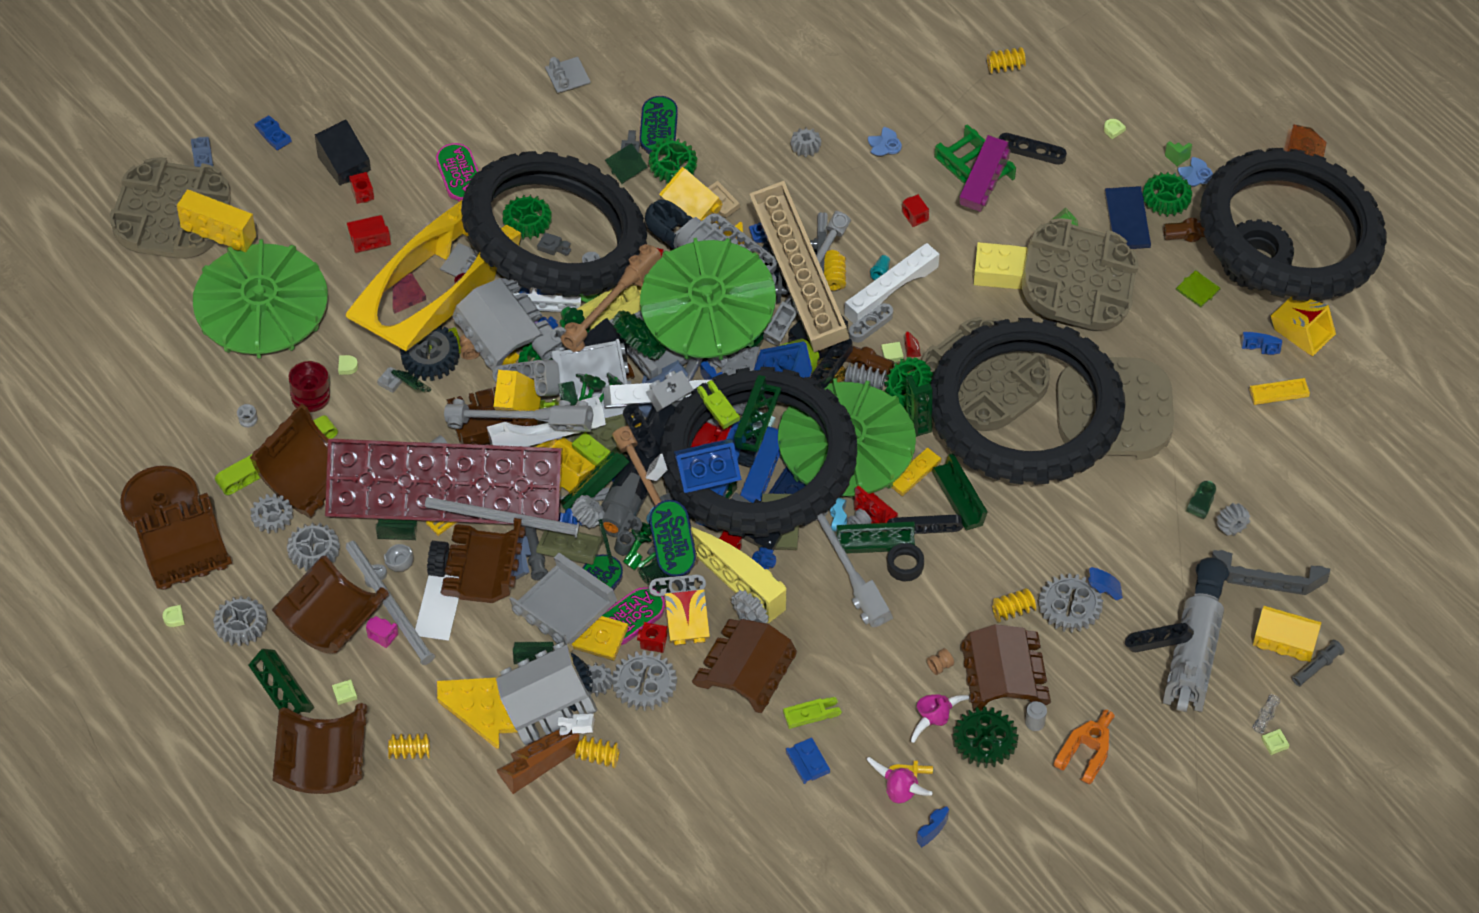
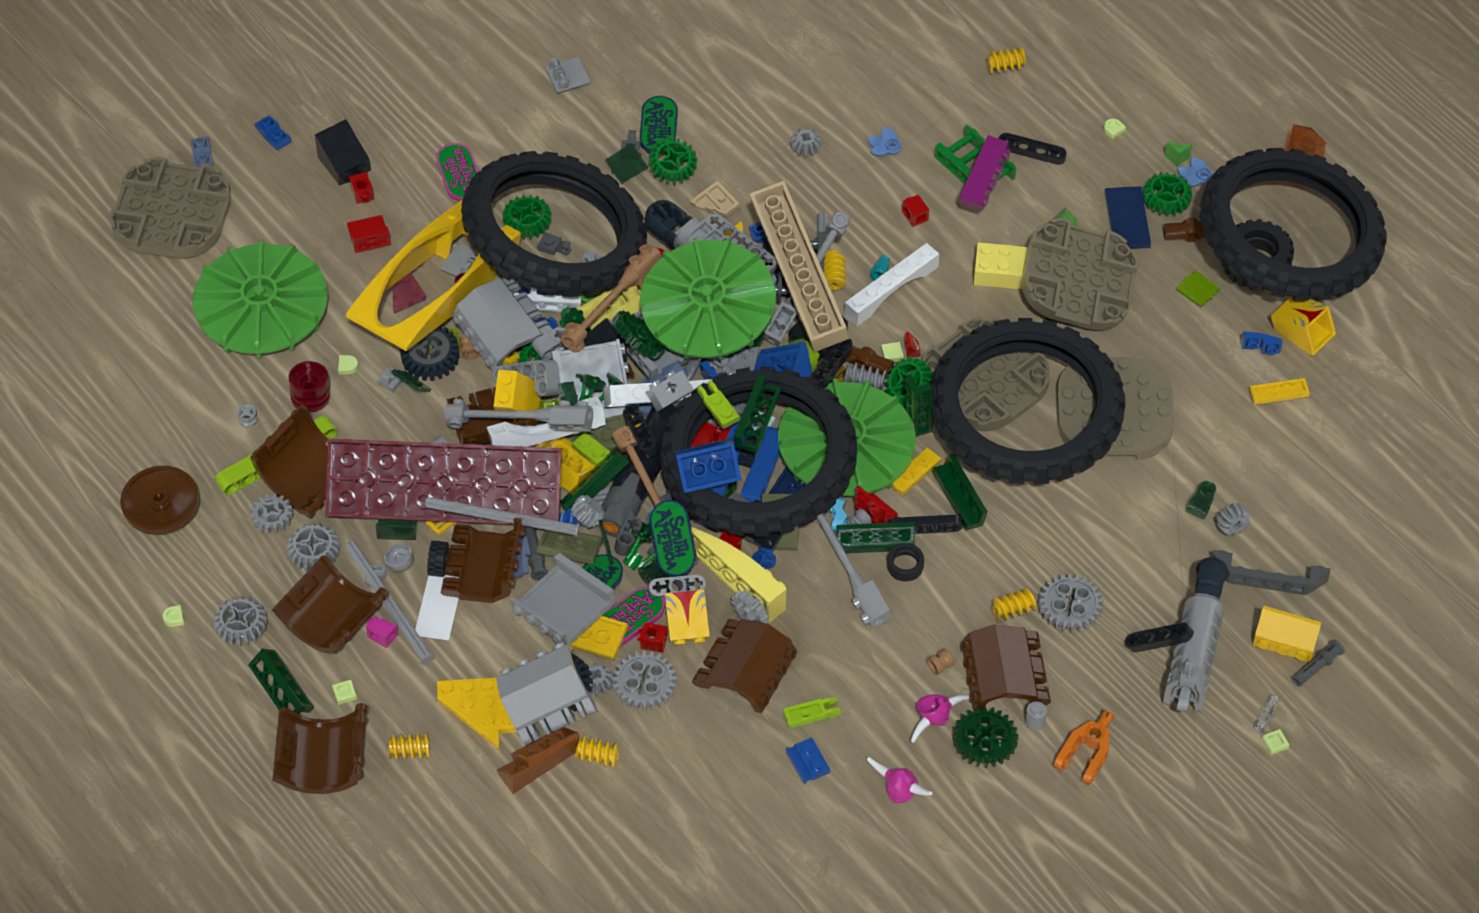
(181, 544): reddish brown hinge -> none
(216, 220): yellow brick -> none
(528, 650): clear green panel -> none
(578, 724): white plate -> none
(656, 468): white slope -> none
(691, 195): yellow slope -> none
(869, 330): light grey beam -> none
(915, 768): yellow piece -> none
(936, 823): blue slope -> none
(1105, 582): blue slope -> none

